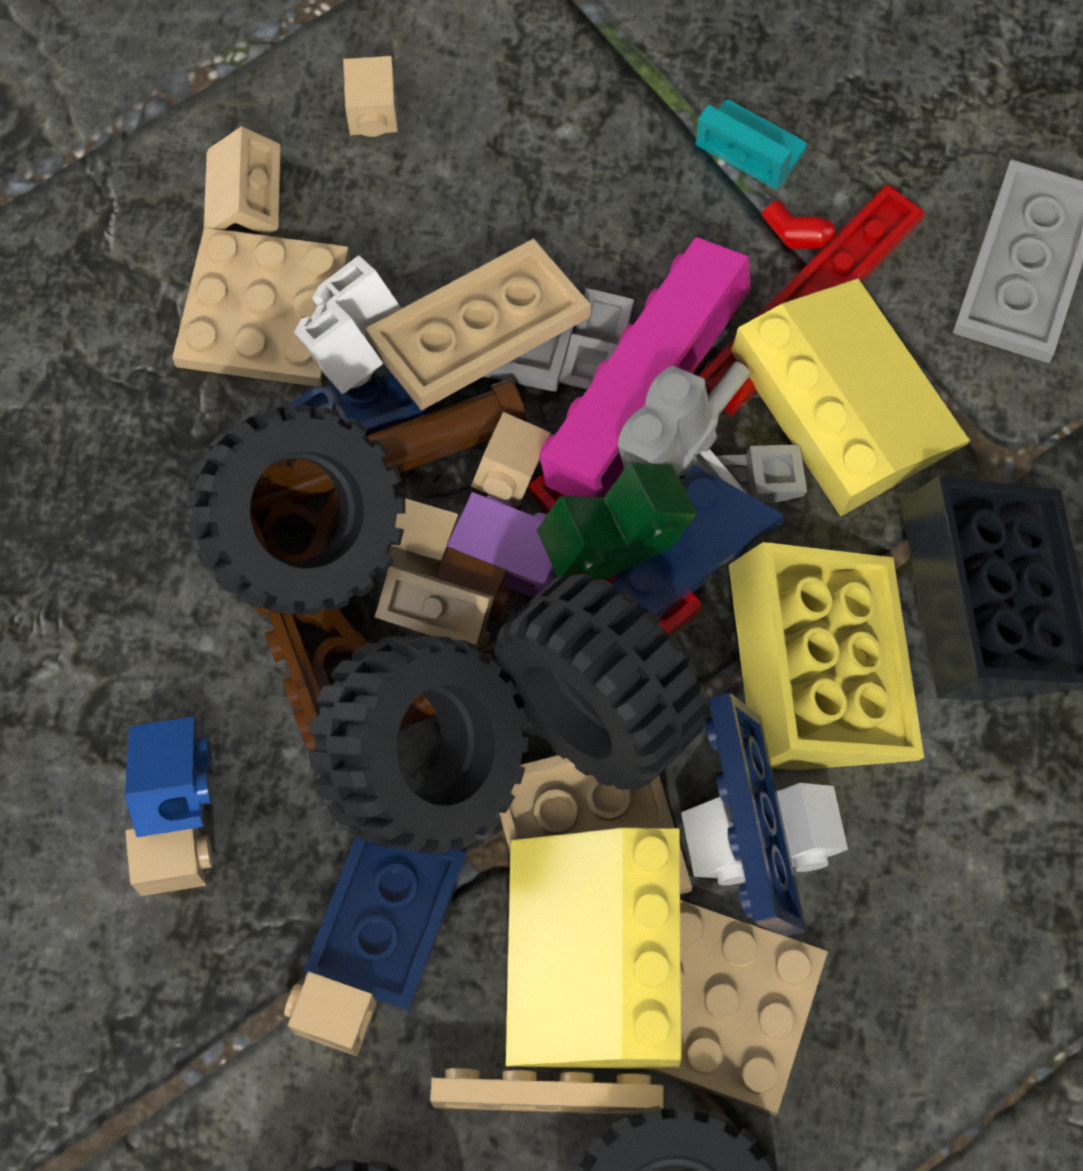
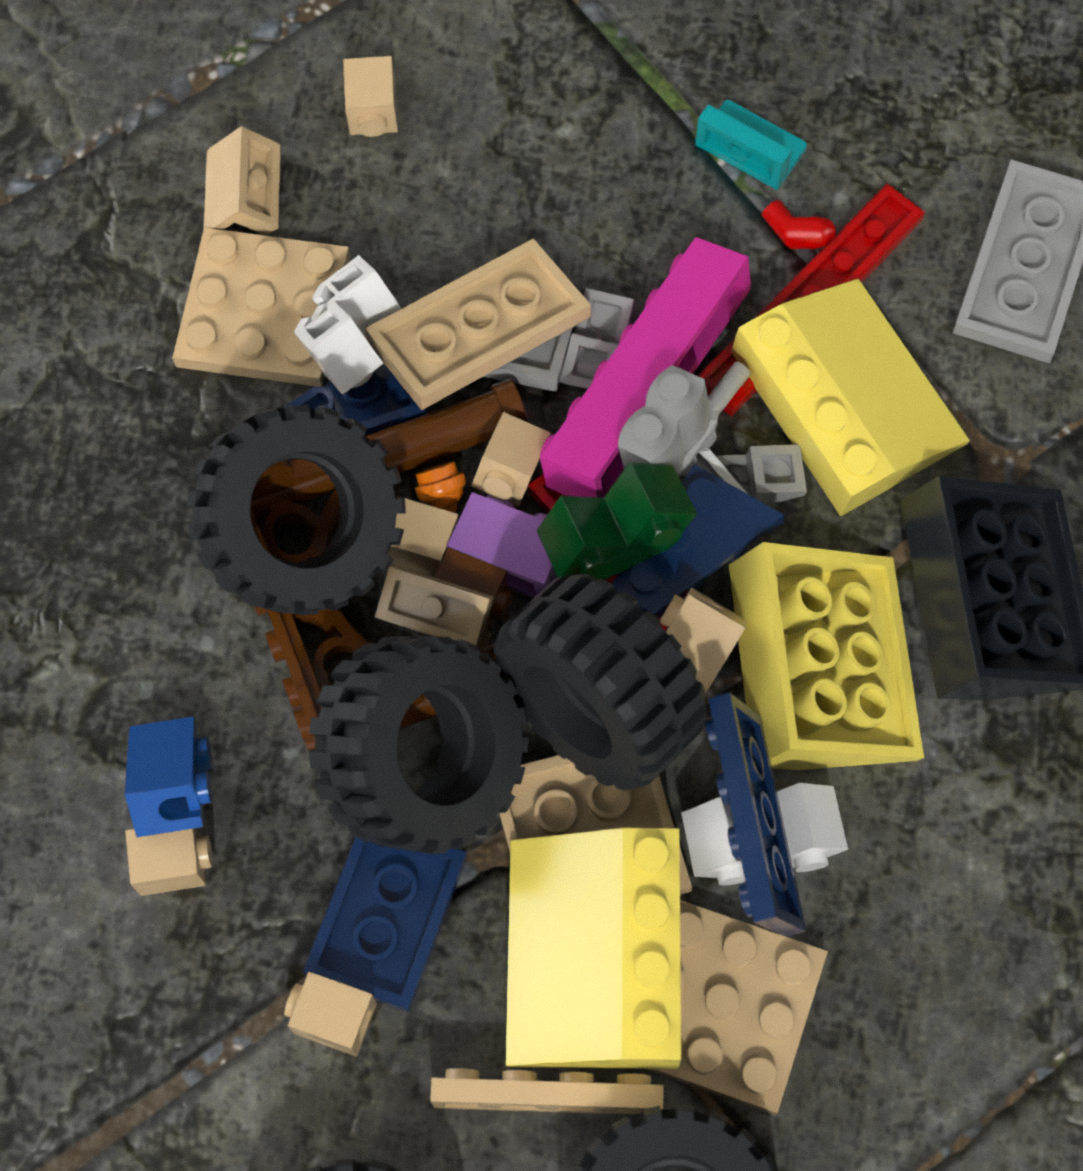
(441, 486): none -> orange plate
(704, 632): none -> tan brick

